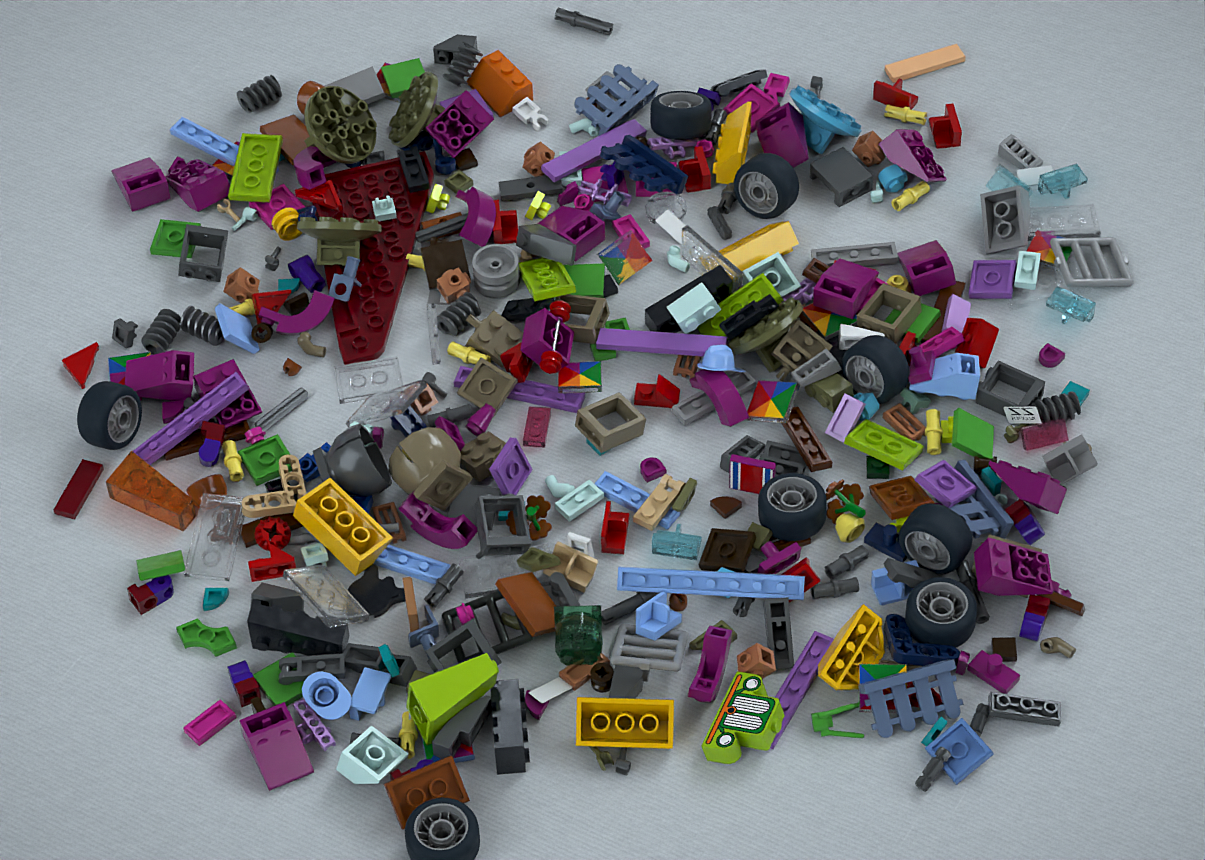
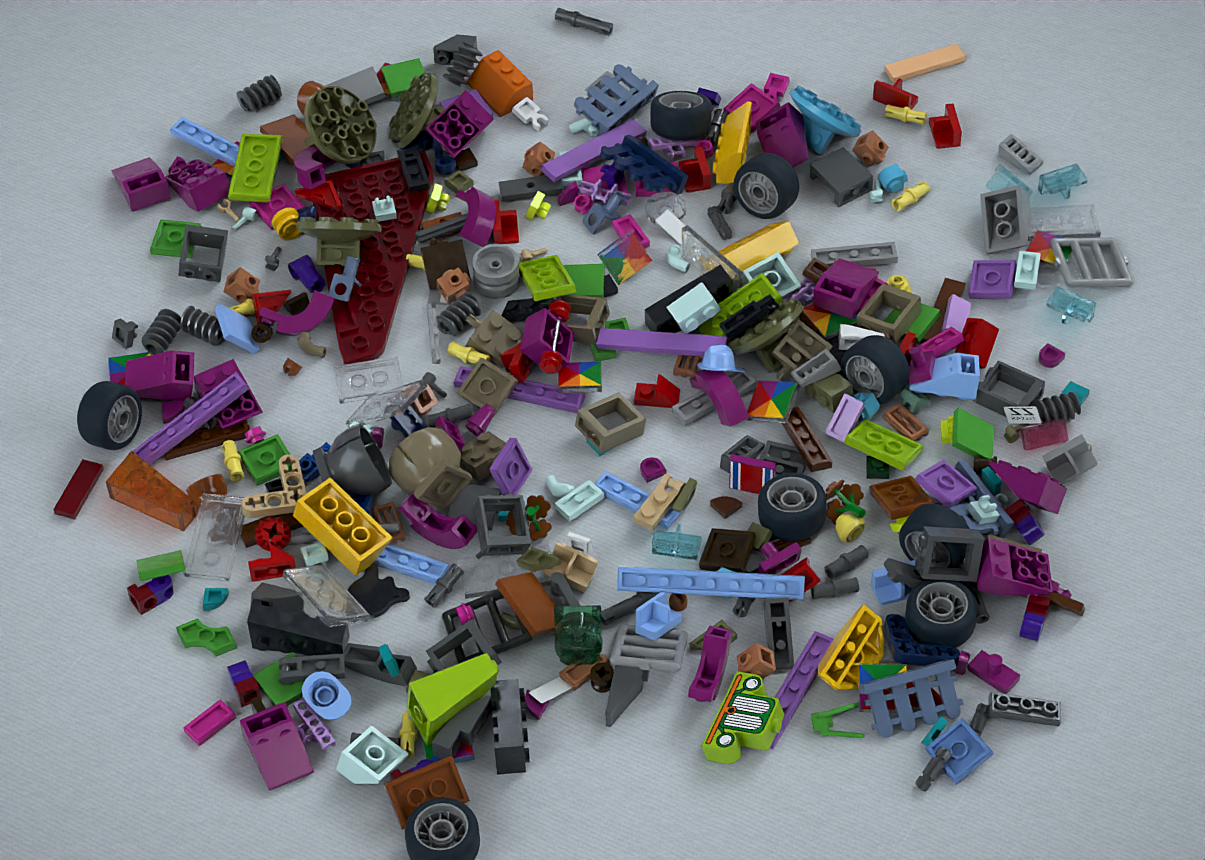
(81, 363): red tile -> none
(211, 449): leg -> none
(282, 409): dark grey axle -> none
(289, 284): teal tile -> none
(369, 693): light blue panel -> none
(410, 604): medium nougat tile -> none
(426, 634): sand blue bracket -> none
(537, 427): clear pink plate -> none
(545, 243): dark grey slope -> none
(577, 227): magenta slope -> none
(602, 757): olive hand -> none
(614, 531): red panel -> none
(622, 764): dark grey hand -> none
(625, 722): yellow slope -> none
(738, 83): black plate -> none
(816, 82): dark grey hand -> none
(886, 541): dark blue tile -> none
(908, 151): magenta slope -> none
(927, 268): magenta slope -> none
(933, 432): light yellow pin -> none
(956, 535): none -> dark grey window
(983, 510): none -> light aqua tile
(1005, 648): dark brown tile -> none
(1031, 175): white sticker -> none
(1056, 645): dark tan arm -> none

